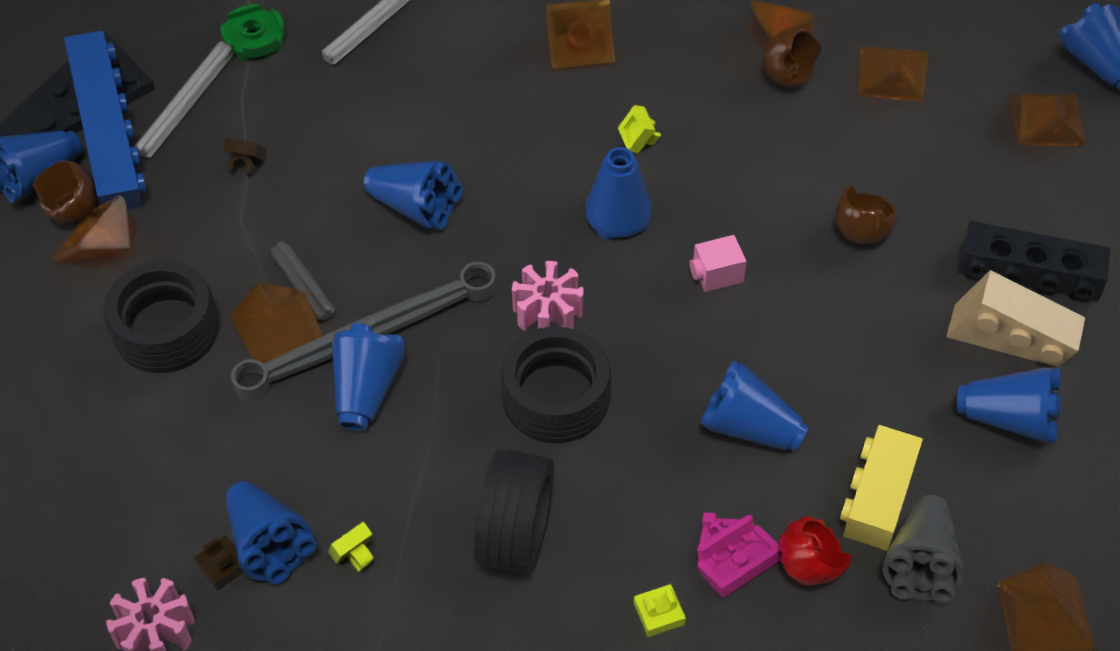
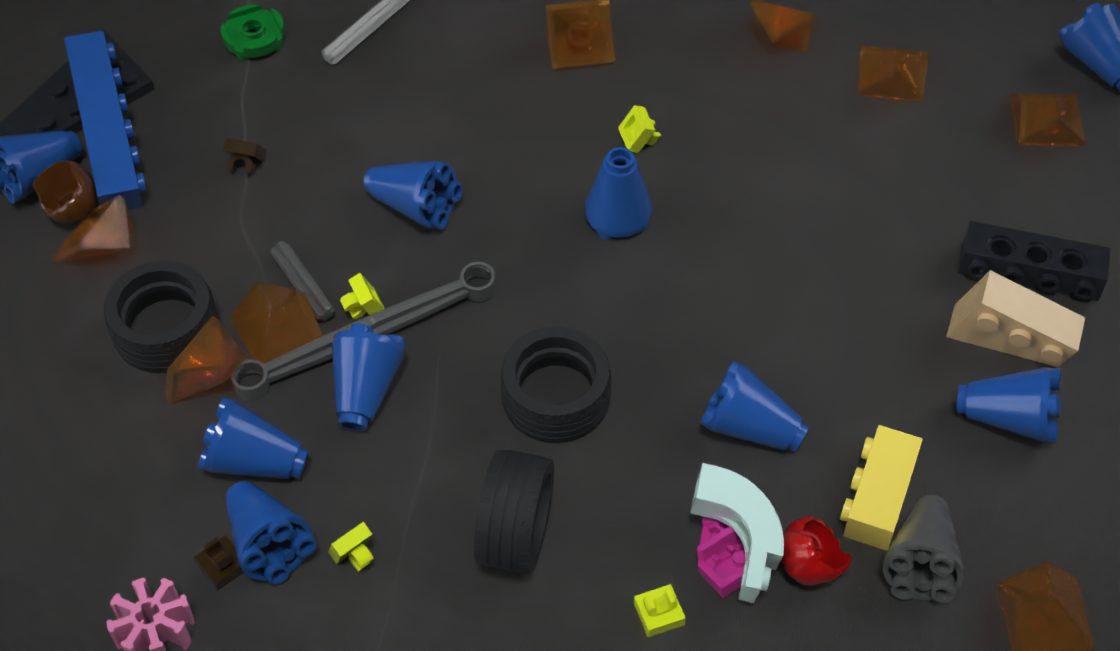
(183, 100): light grey axle -> none
(203, 363): none -> clear orange slope
(249, 446): none -> blue cone
(363, 298): none -> neon yellow tile
(547, 297): bright pink gear -> none
(718, 263): bright pink brick -> none
(750, 514): none -> light aqua arch
(791, 56): reddish brown hair -> none
(864, 217): reddish brown hair -> none

